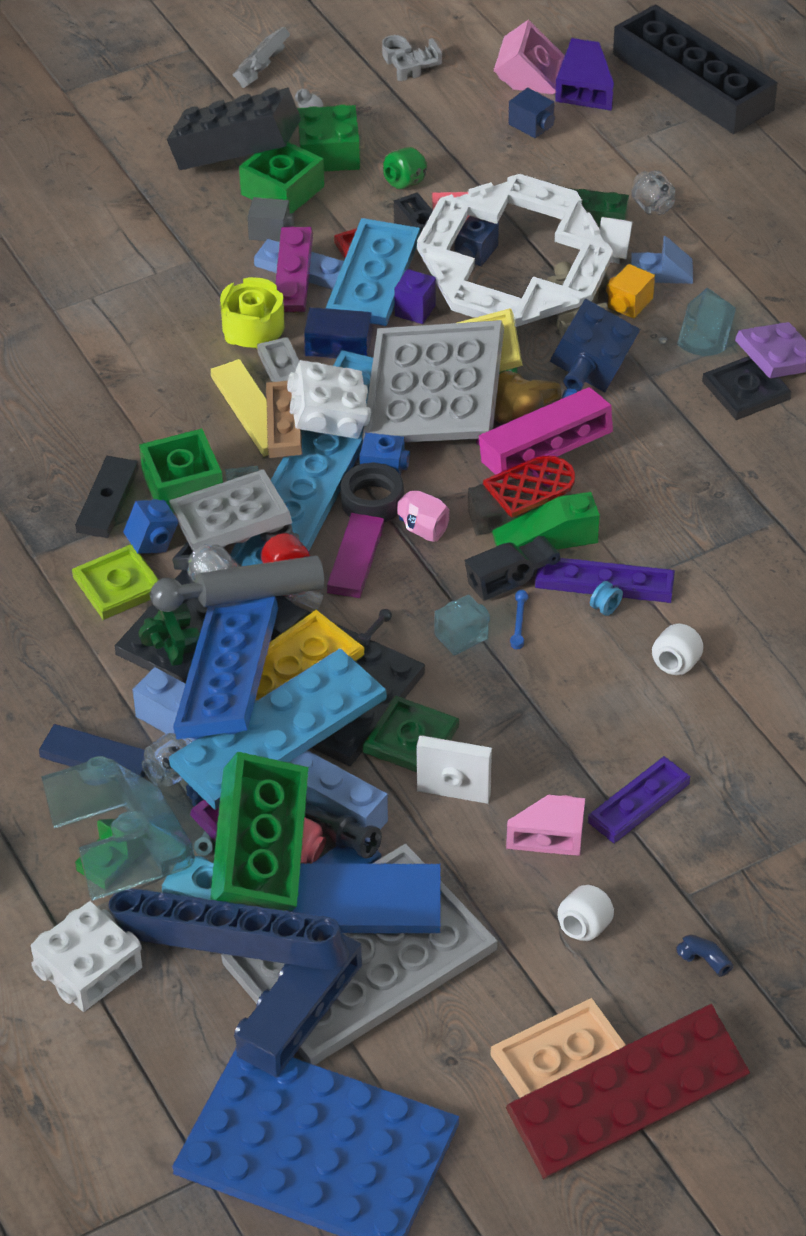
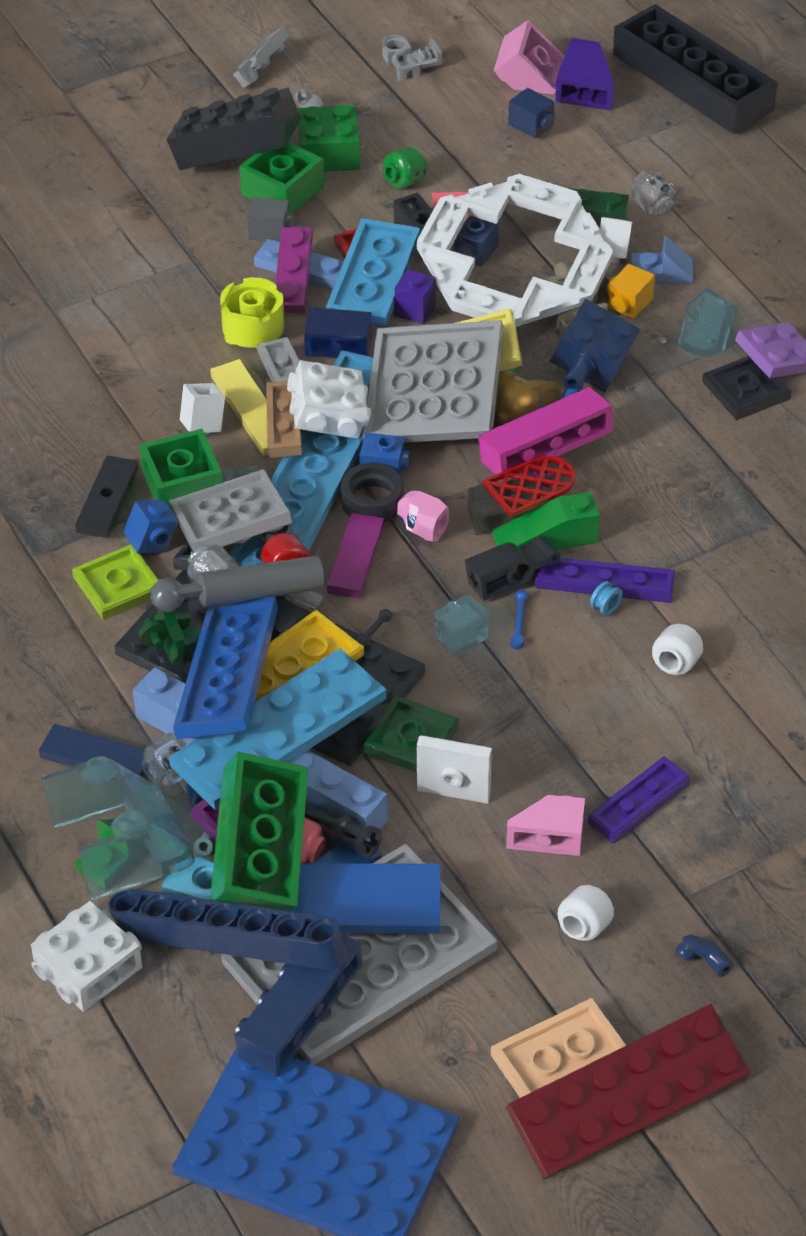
(202, 407): none -> white brick

